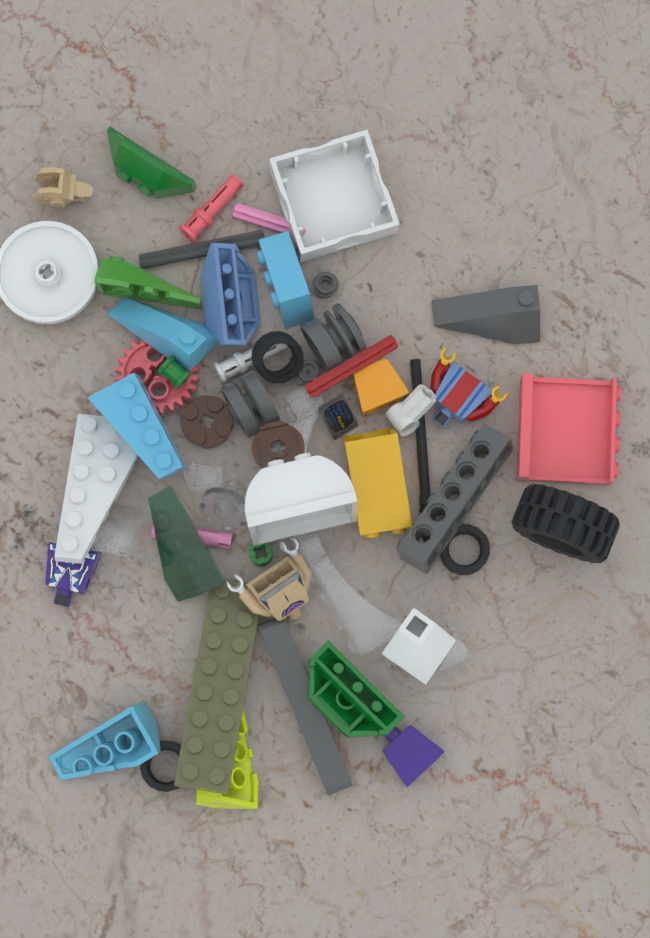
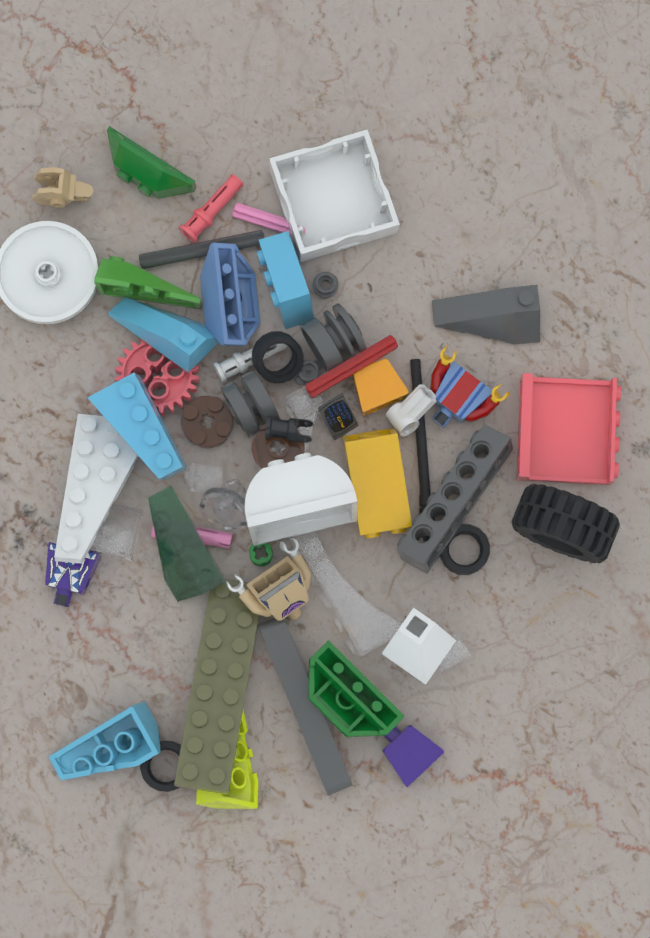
(174, 372): green bush -> none
(287, 429): none -> black piece

